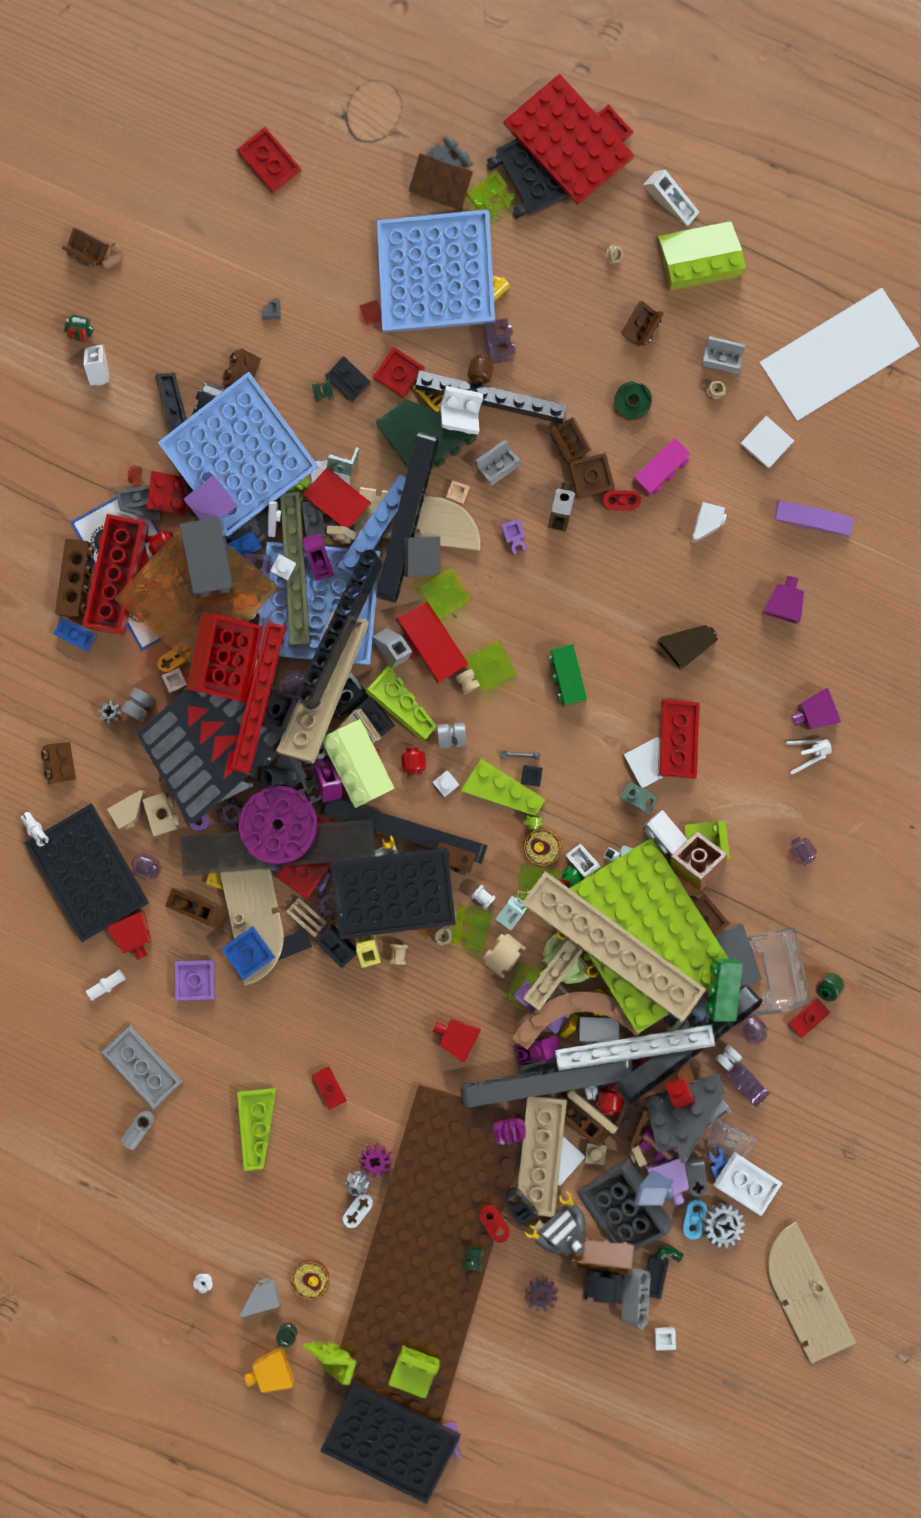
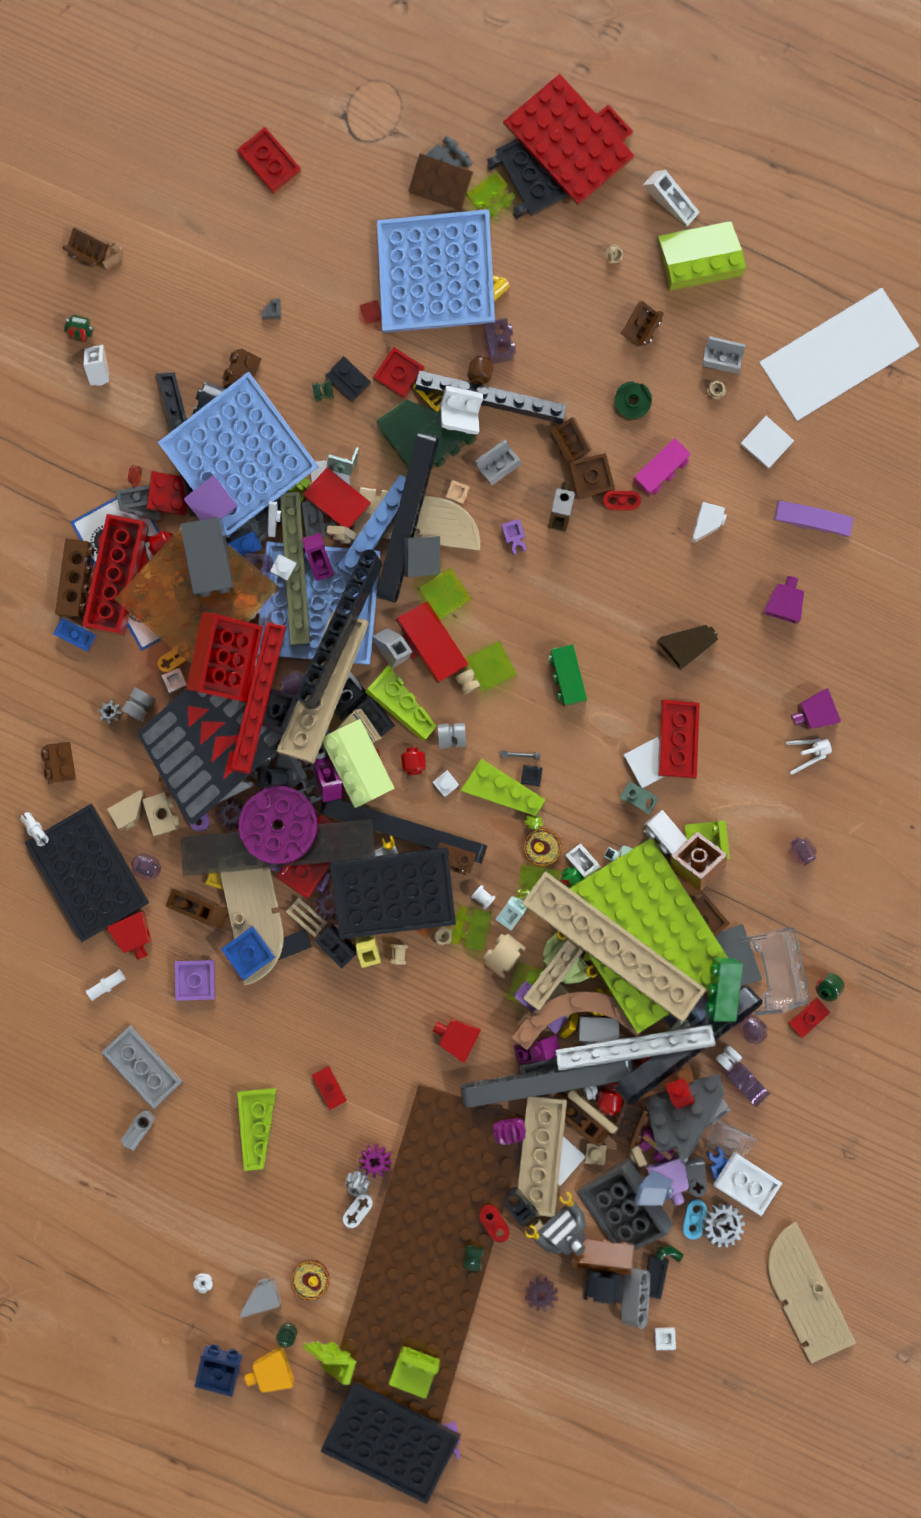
(218, 1370): none -> dark blue plate

